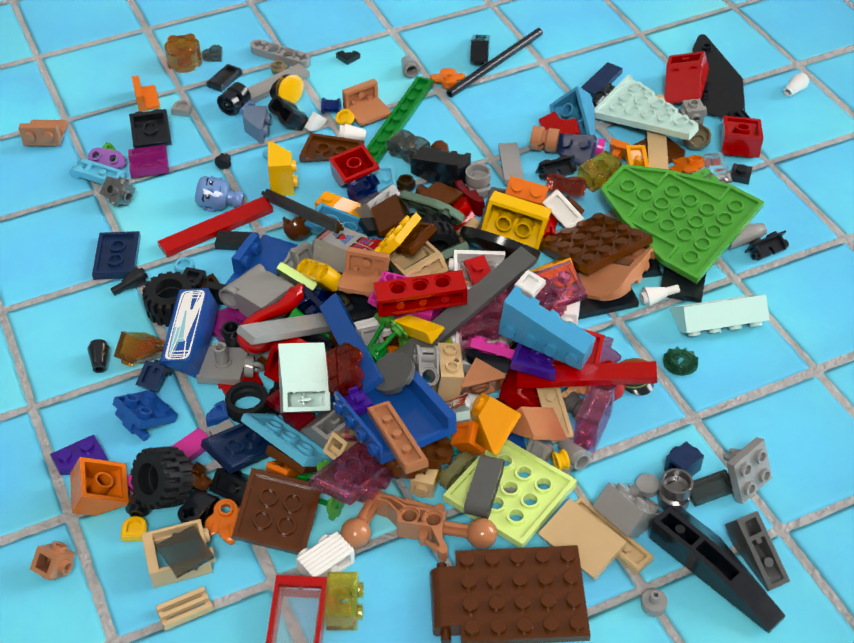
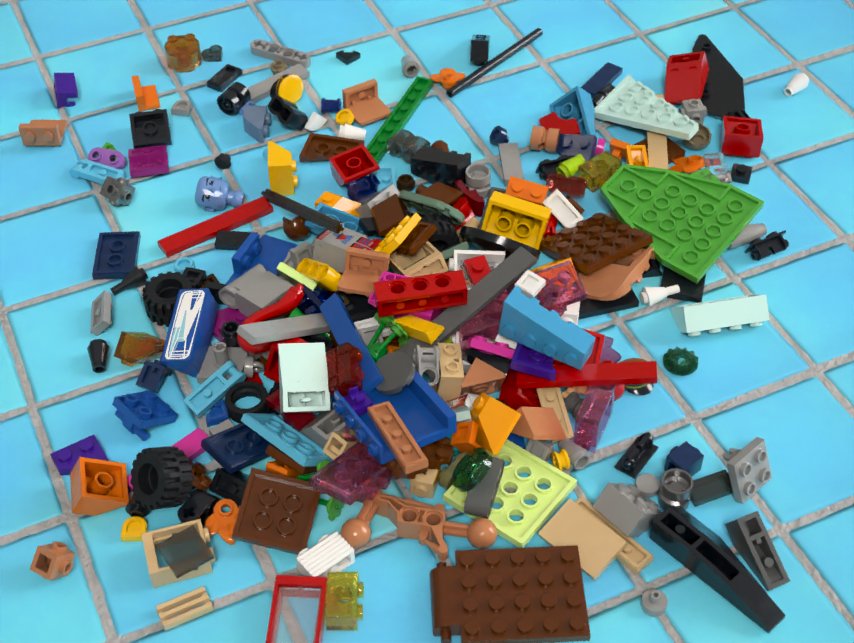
(65, 88): none -> dark purple hinge
(101, 313): none -> light grey plate
(213, 389): none -> medium azure plate
(472, 469): none -> clear green tile
(499, 135): none -> dark blue tile
(512, 344): none -> white tile
(570, 167): none -> lime cone
(637, 455): none -> black hinge

